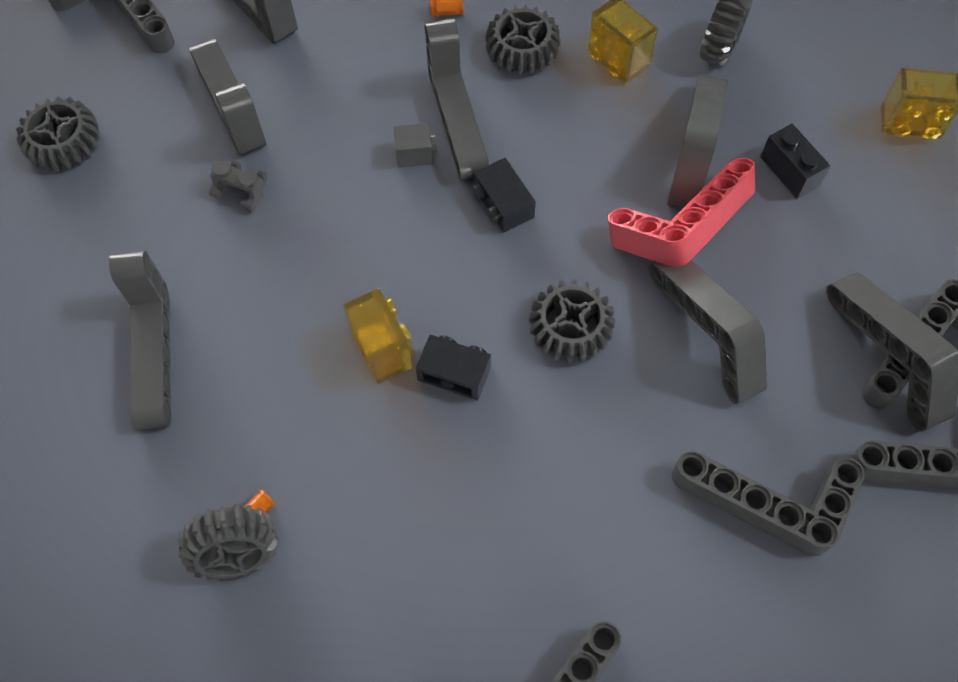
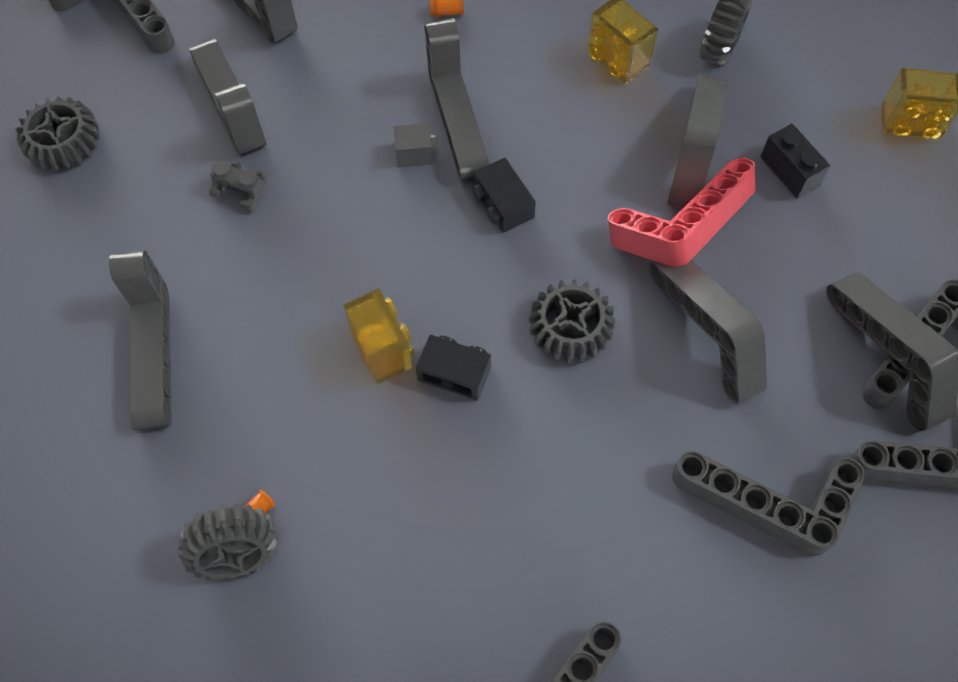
(523, 32): dark grey gear -> none

